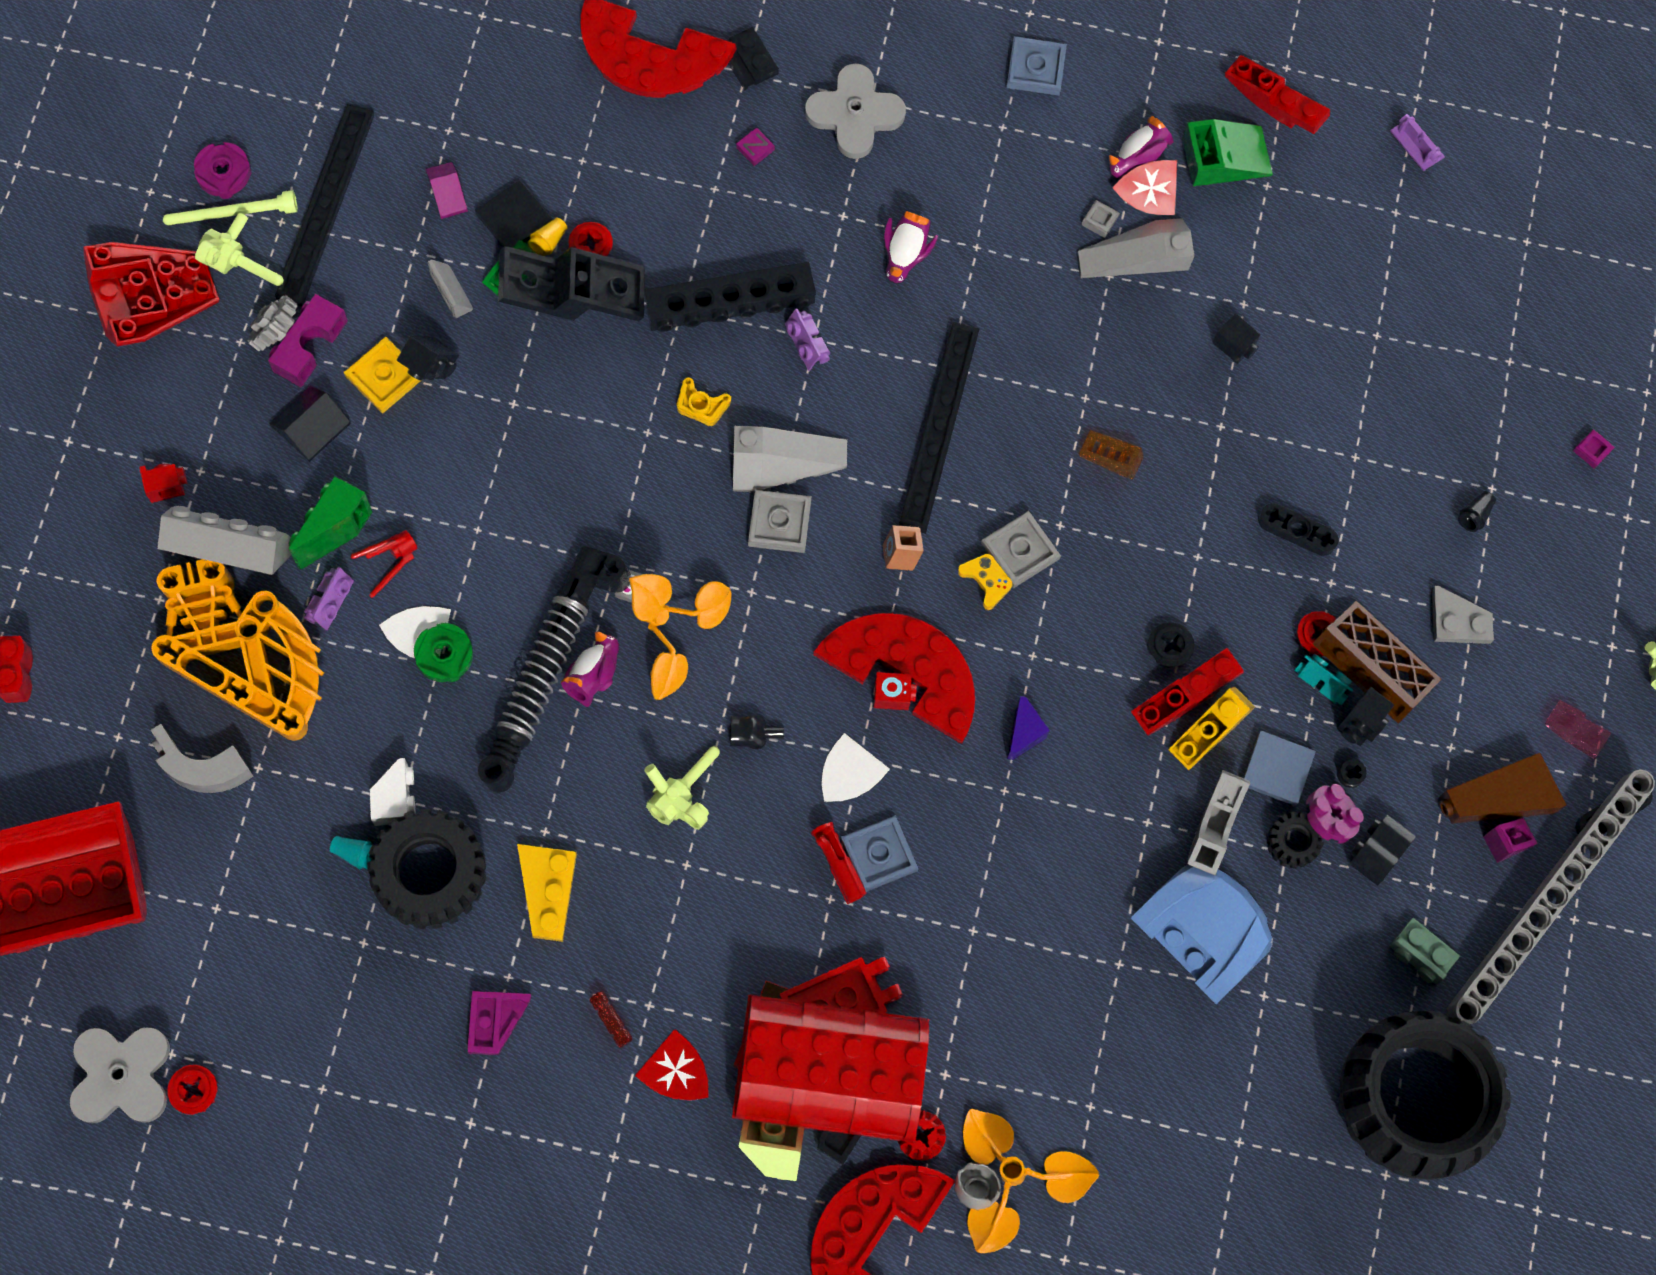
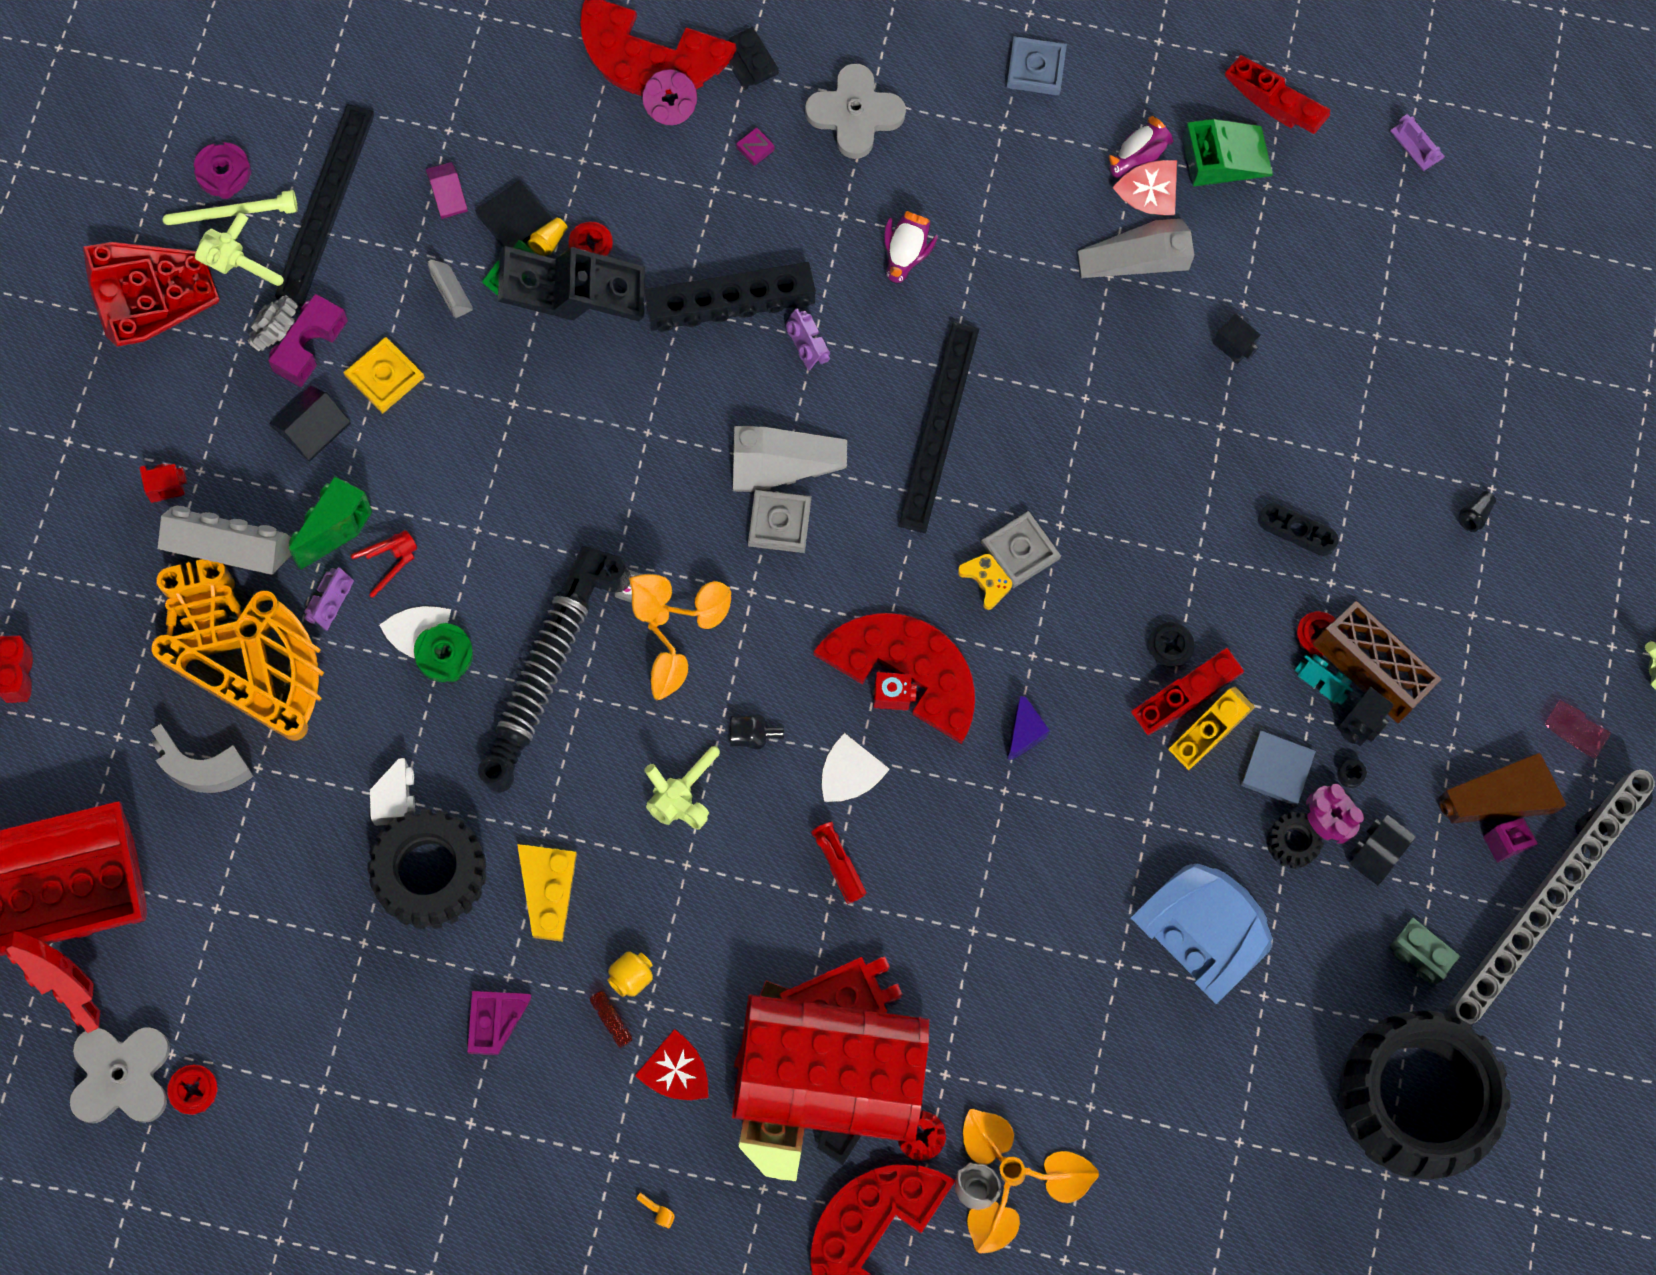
(53, 971): none -> red slope
(352, 850): teal cone -> none
(427, 358): black brick -> none
(592, 670): magenta animal -> none
(630, 974): none -> yellow head
(656, 89): none -> magenta plate
(664, 1215): none -> light orange hand
(701, 406): yellow piece -> none
(879, 853): sand blue tile -> none
(902, 548): nougat brick -> none
(1100, 218): light grey tile -> none
(1108, 462): clear orange slope -> none
(1216, 822): light grey arch -> none
(1459, 619): light grey wing -> none
(1593, 449): magenta tile -> none

